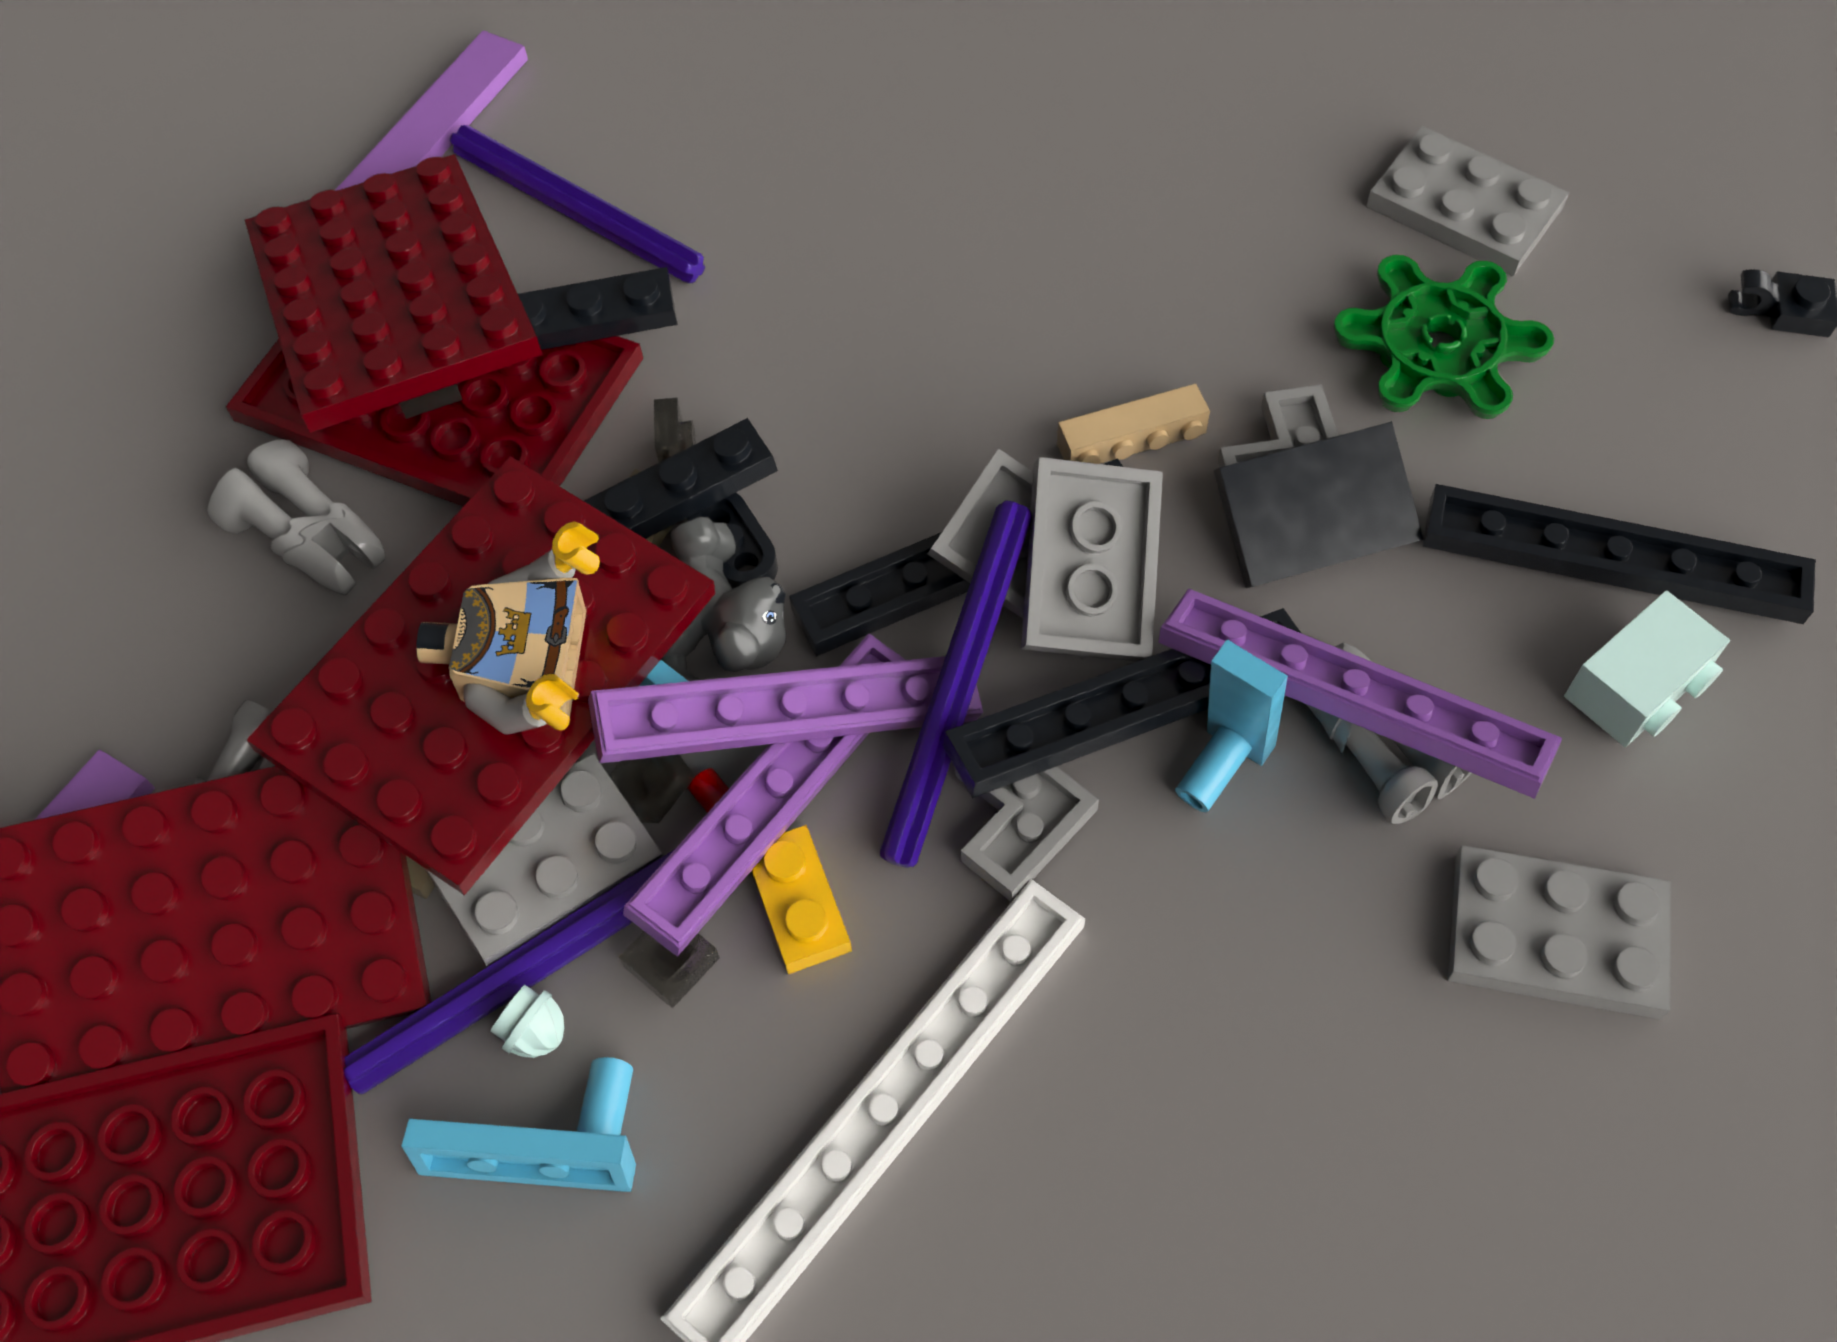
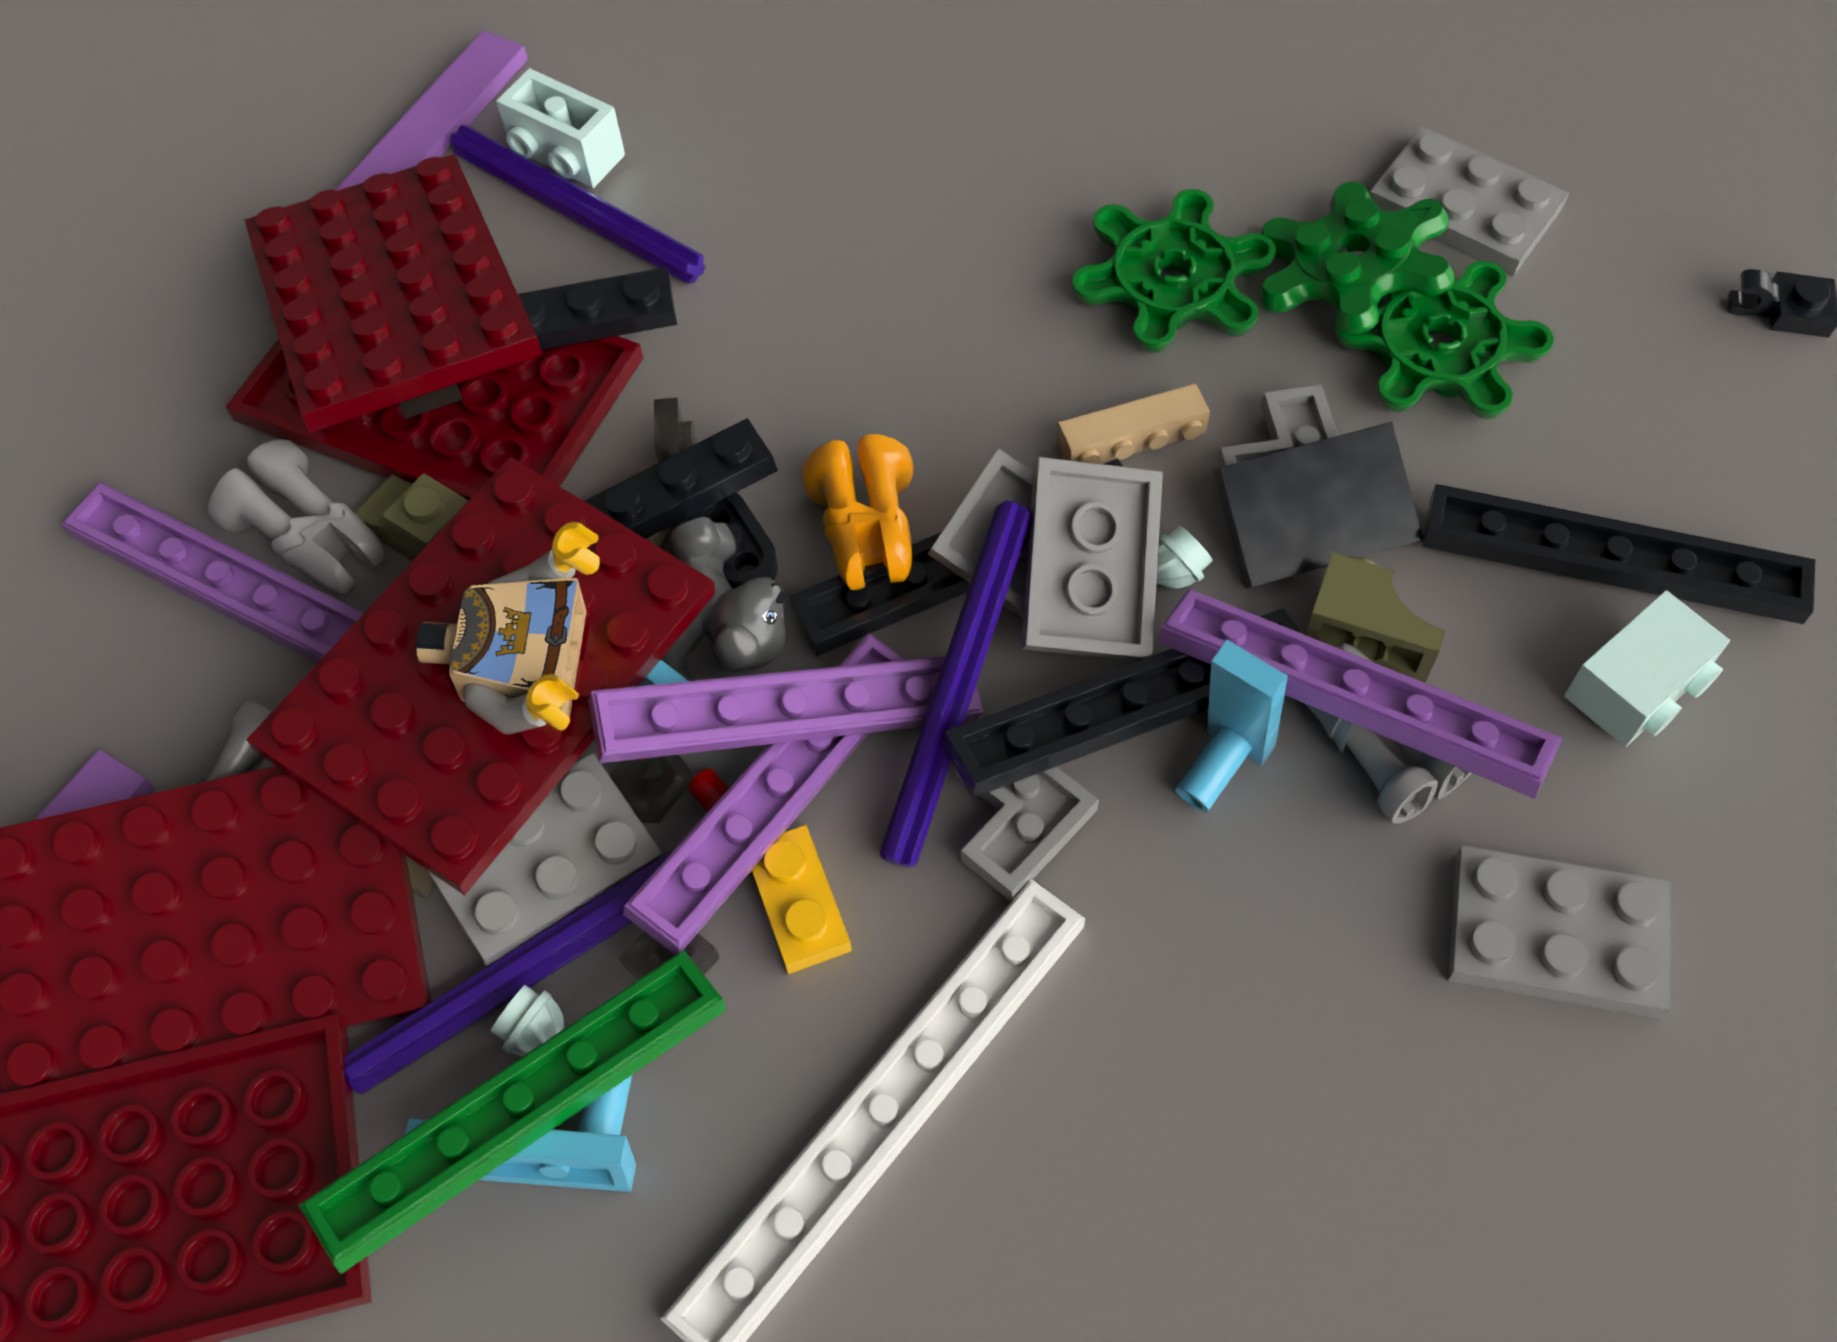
(210, 572): none -> medium lavender tile
(409, 514): none -> olive arch
(510, 1111): none -> green tile
(561, 128): none -> light aqua brick
(853, 530): none -> light orange piece
(1174, 242): none -> green plate
(1180, 559): none -> light aqua plate
(1350, 280): none -> green plate
(1364, 611): none -> olive arch

